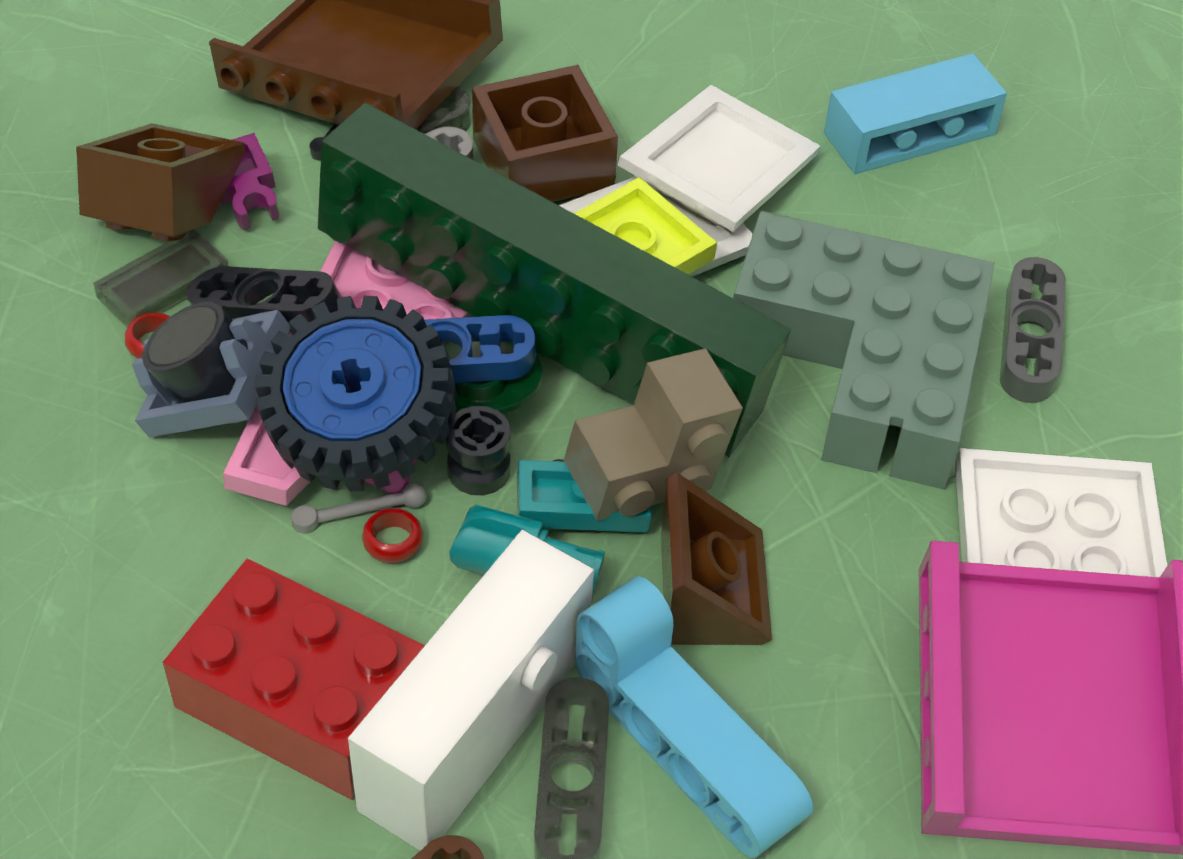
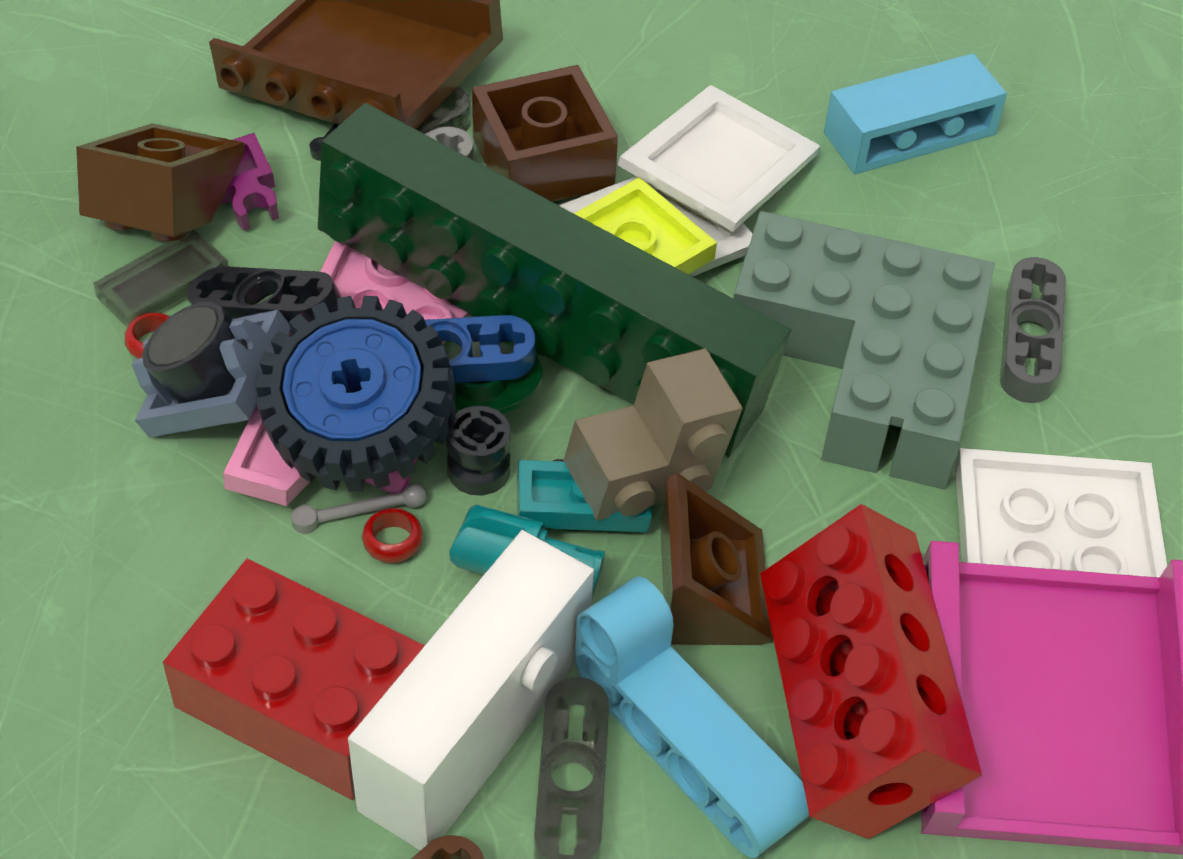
(867, 675): none -> red brick

